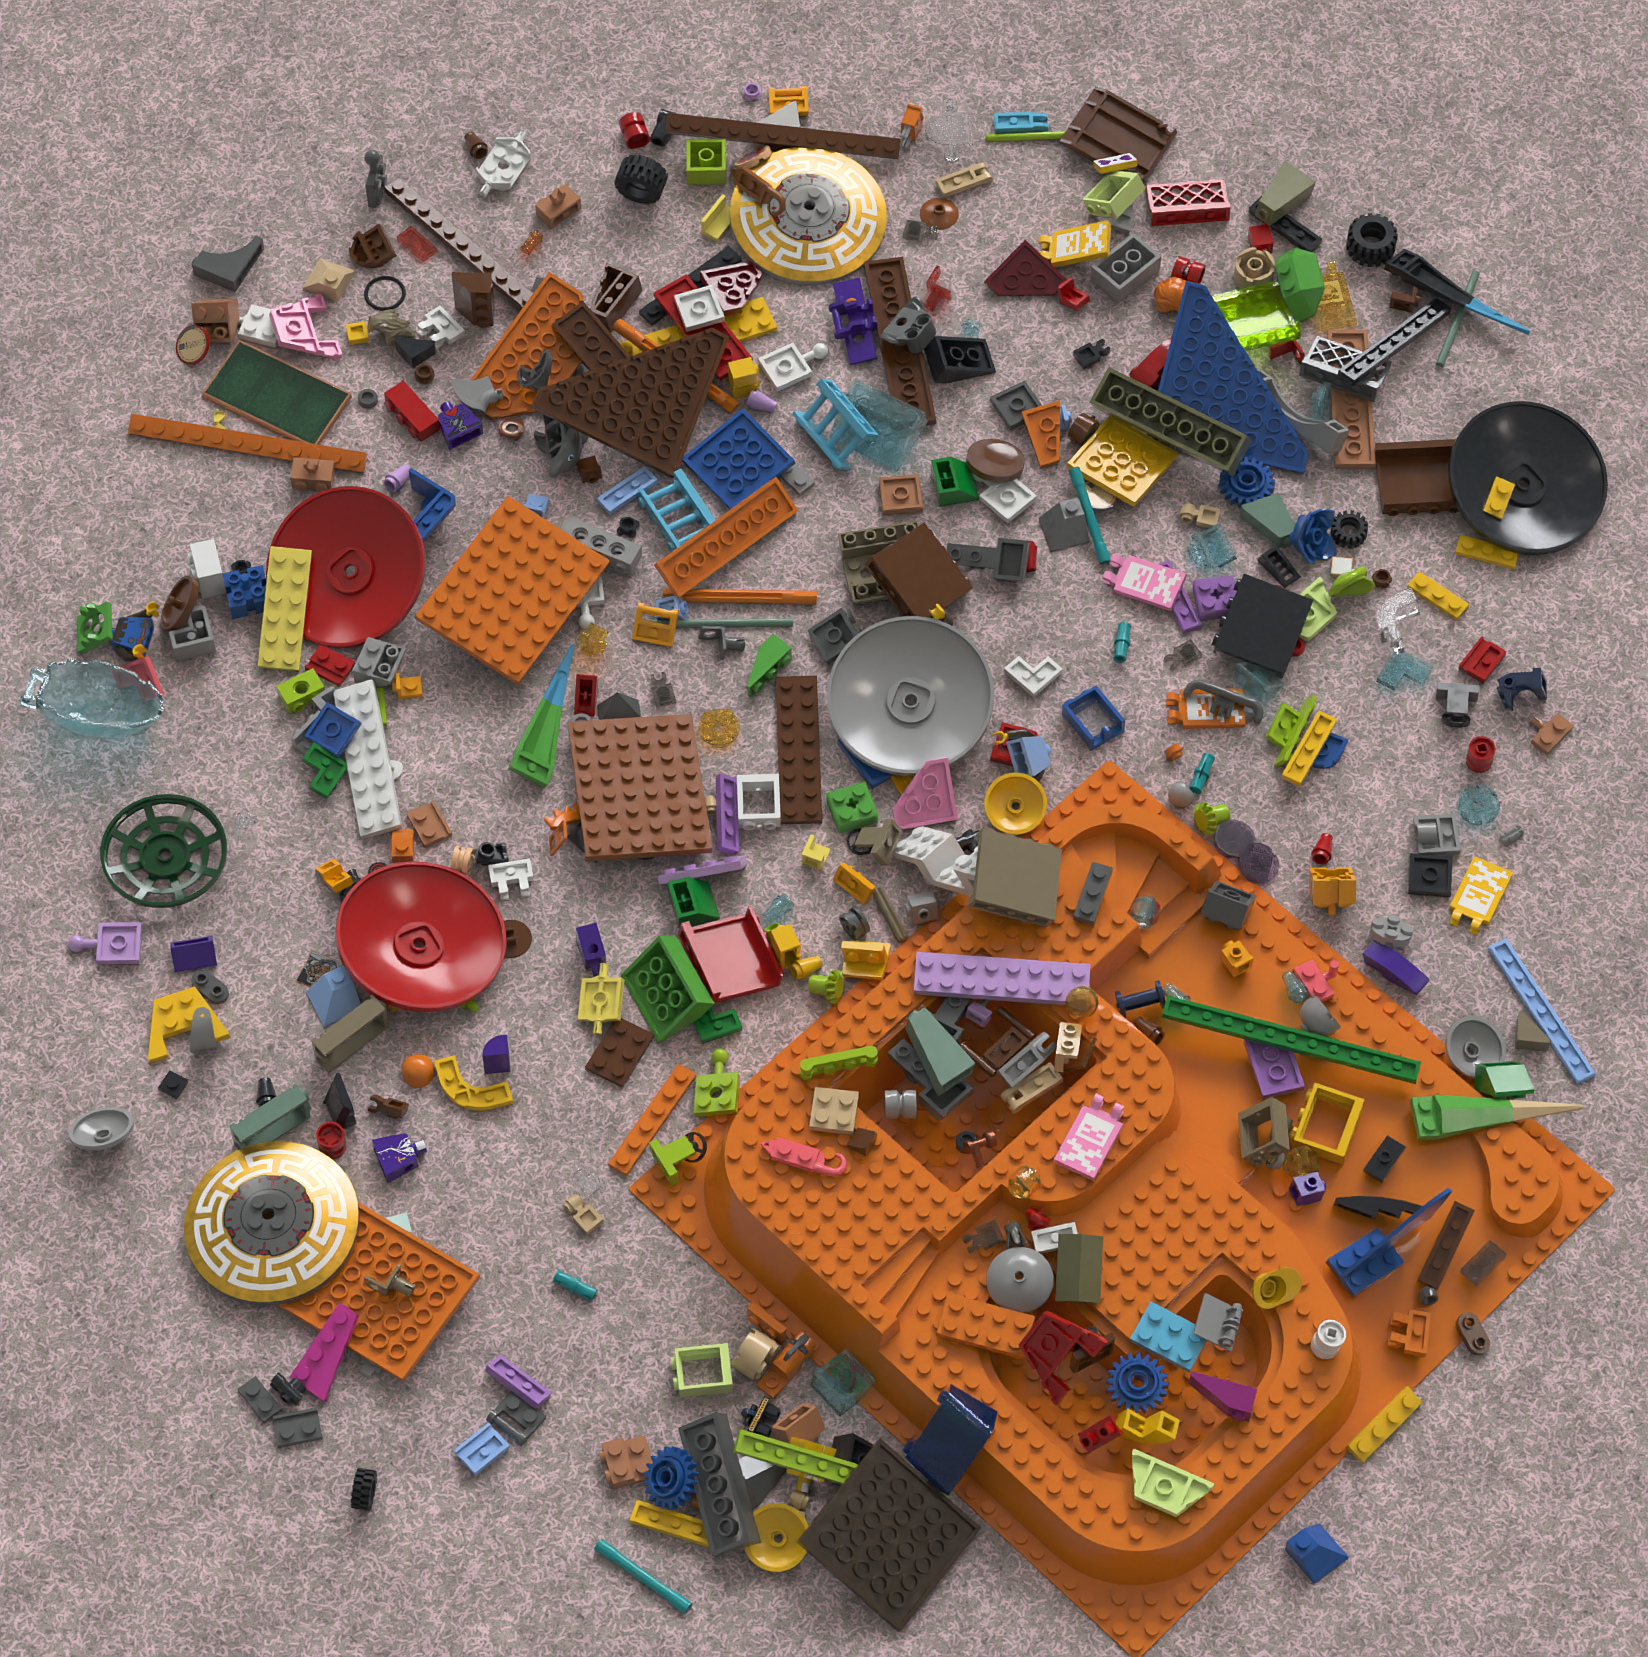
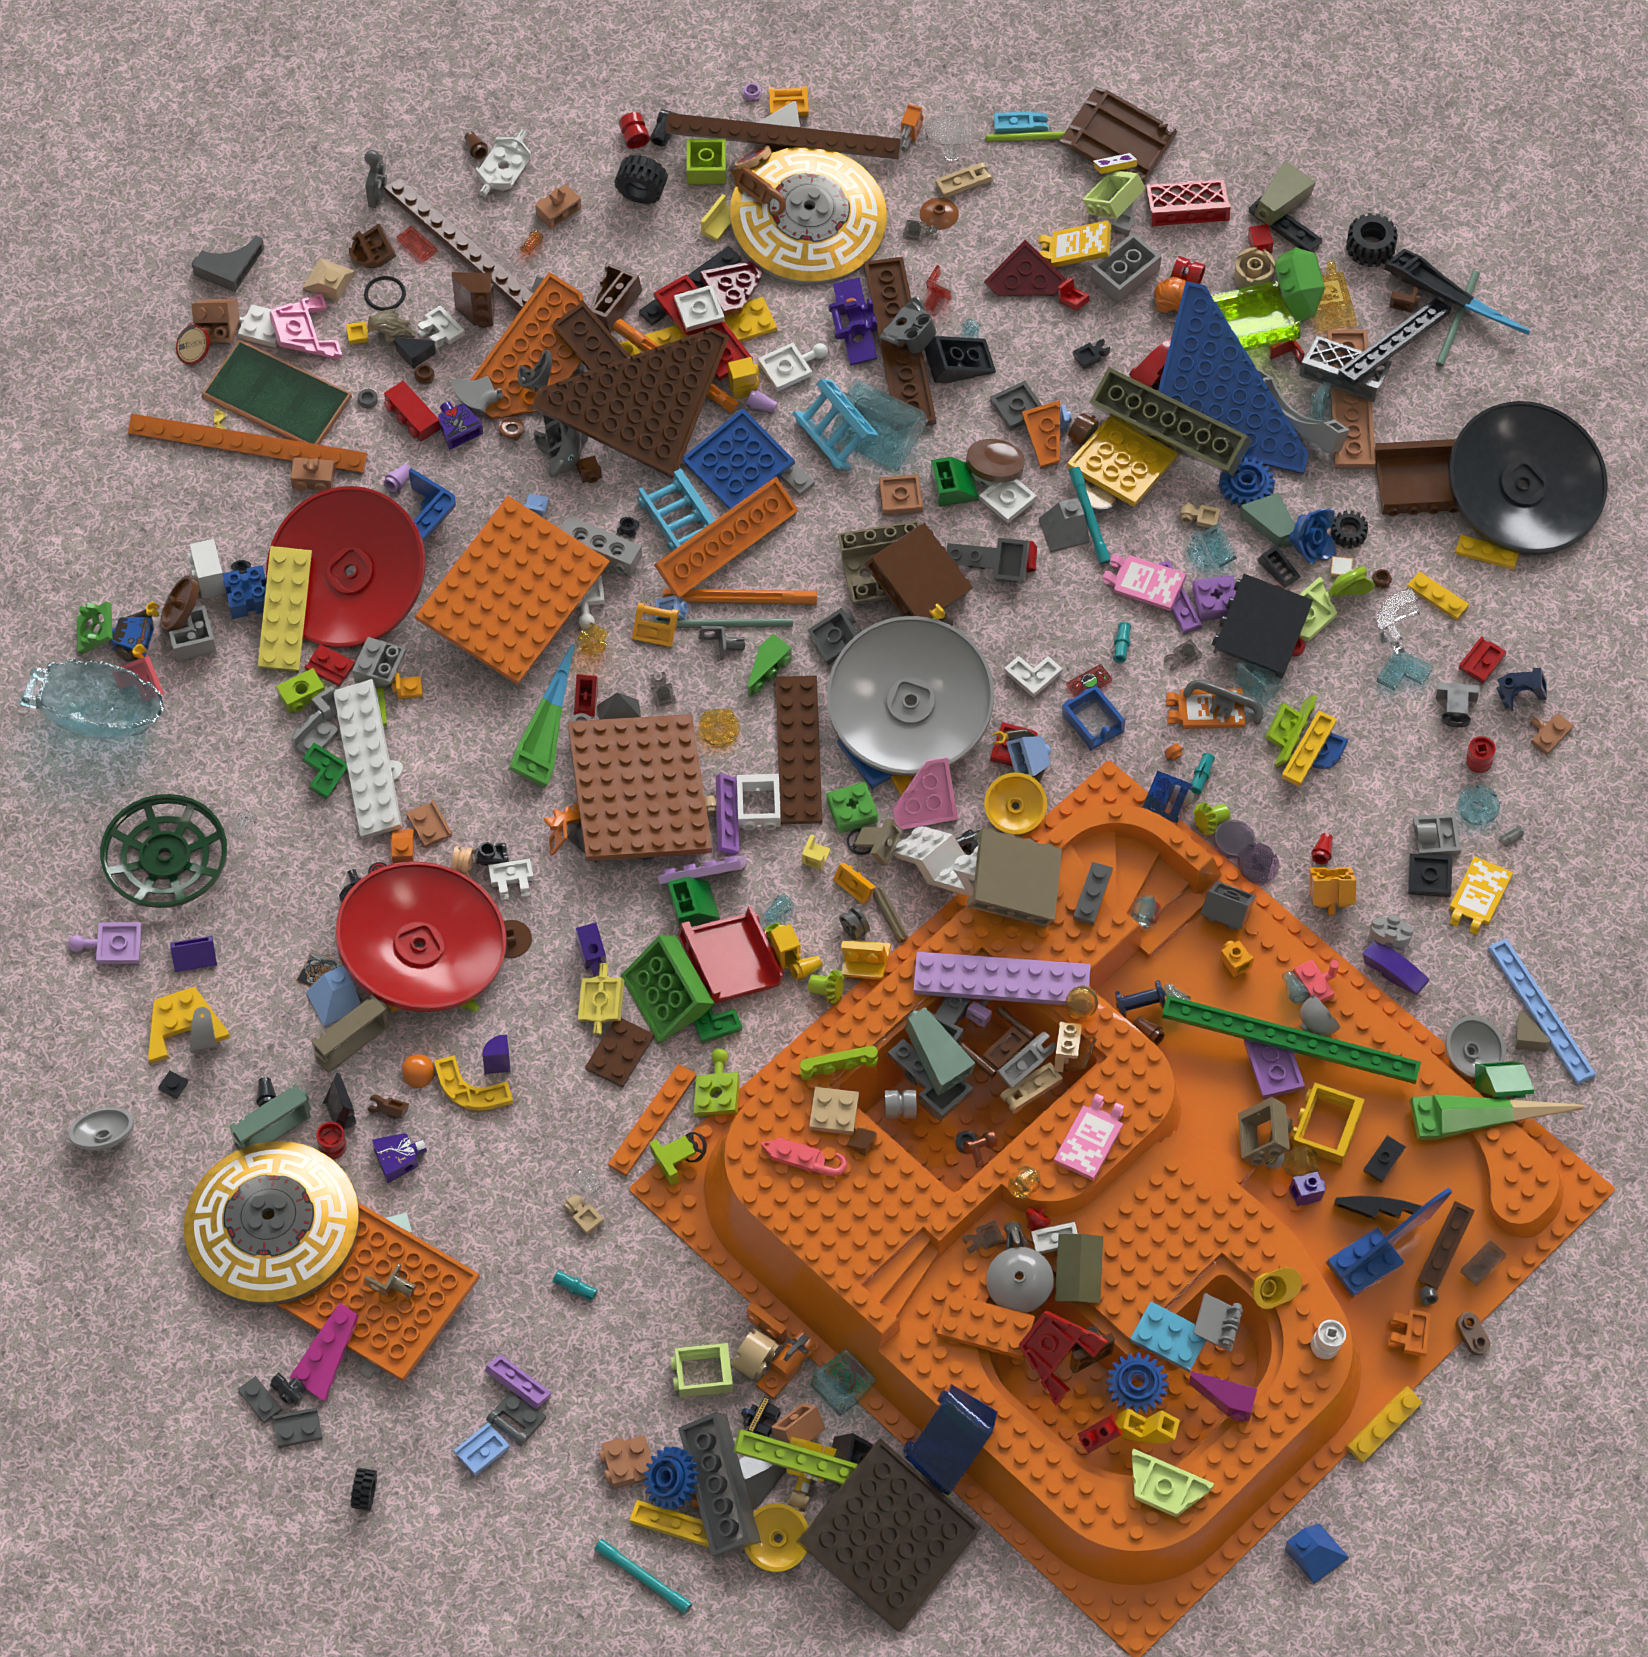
(209, 986): dark grey plate -> none
(333, 729): blue tile -> none
(334, 876): light orange slope -> none
(626, 490): light blue plate -> none
(922, 907): light grey brick -> none
(1089, 679): none -> tile
(1161, 792): none -> clear blue plate
(1498, 497): yellow plate -> none

